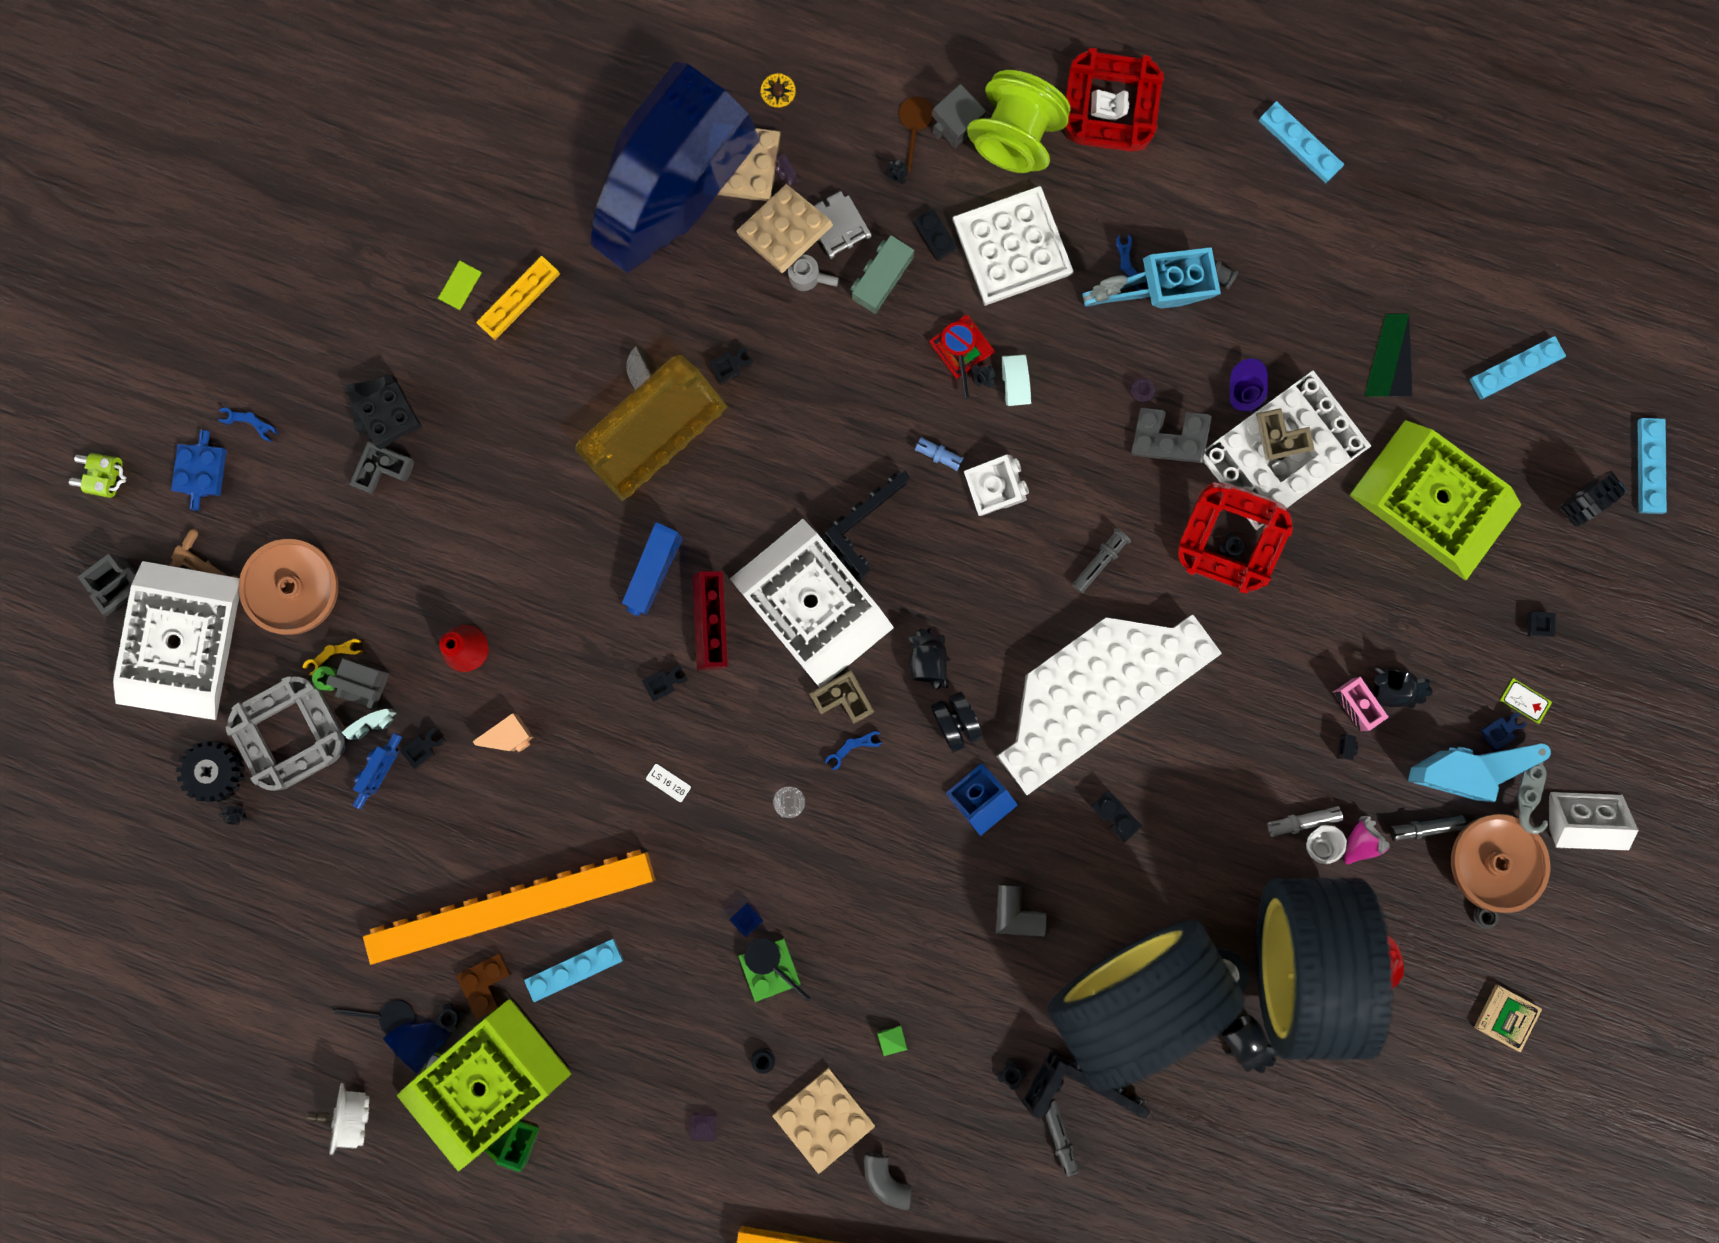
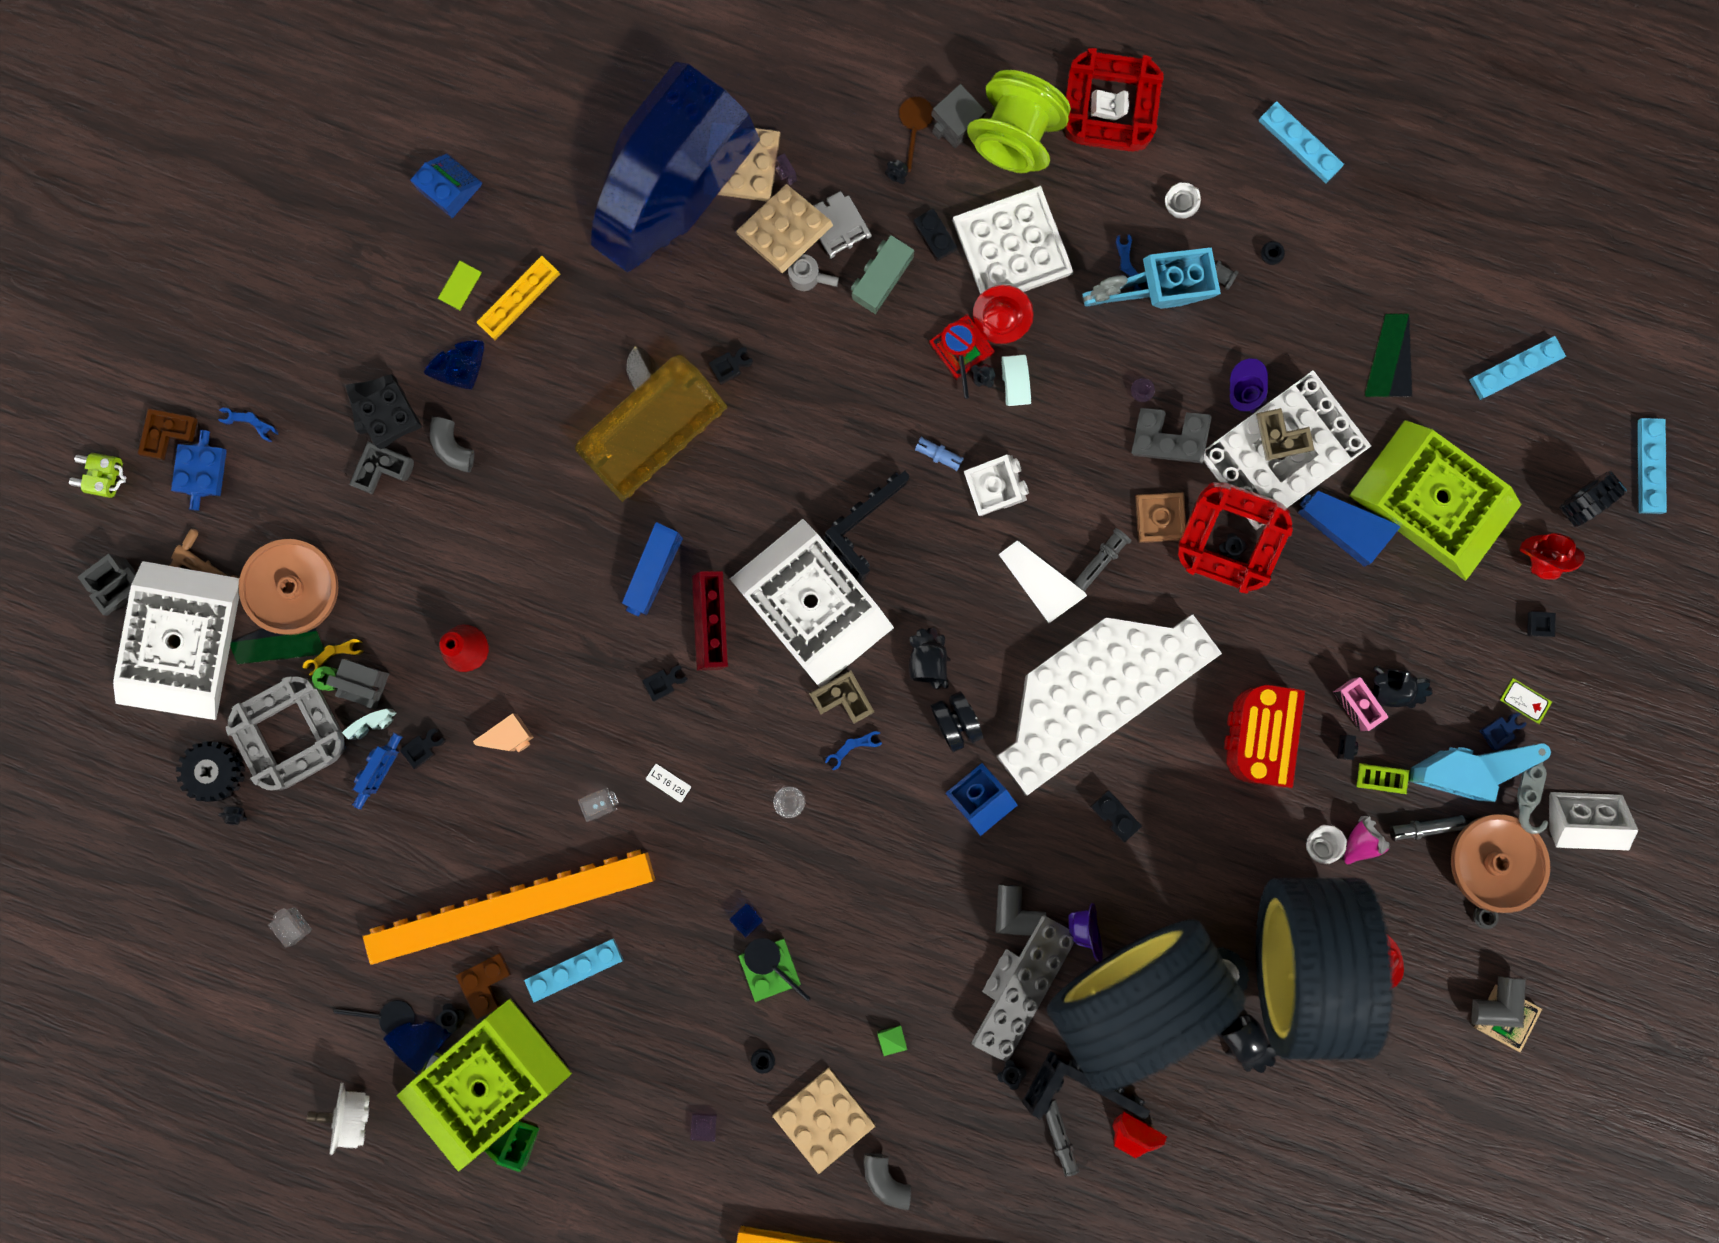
(161, 427): none -> reddish brown plate
(269, 646): none -> dark green sticker
(289, 926): none -> clear brick
(446, 184): none -> blue slope
(446, 446): none -> dark grey cylinder
(459, 365): none -> clear blue brick
(598, 804): none -> clear brick
(778, 90): piece -> none
(1003, 314): none -> red hat
(1020, 986): none -> light grey bracket
(1044, 585): none -> white sticker
(1085, 930): none -> dark purple piece
(1135, 1136): none -> red slope
(1160, 517): none -> medium nougat tile
(1183, 200): none -> white hair
(1265, 735): none -> red brick
(1277, 248): none -> black plate
(1294, 824): light grey pin -> none
(1348, 526): none -> blue slope
(1403, 784): none -> lime slope
(1507, 1010): none -> dark grey brick
(1552, 555): none -> red hat

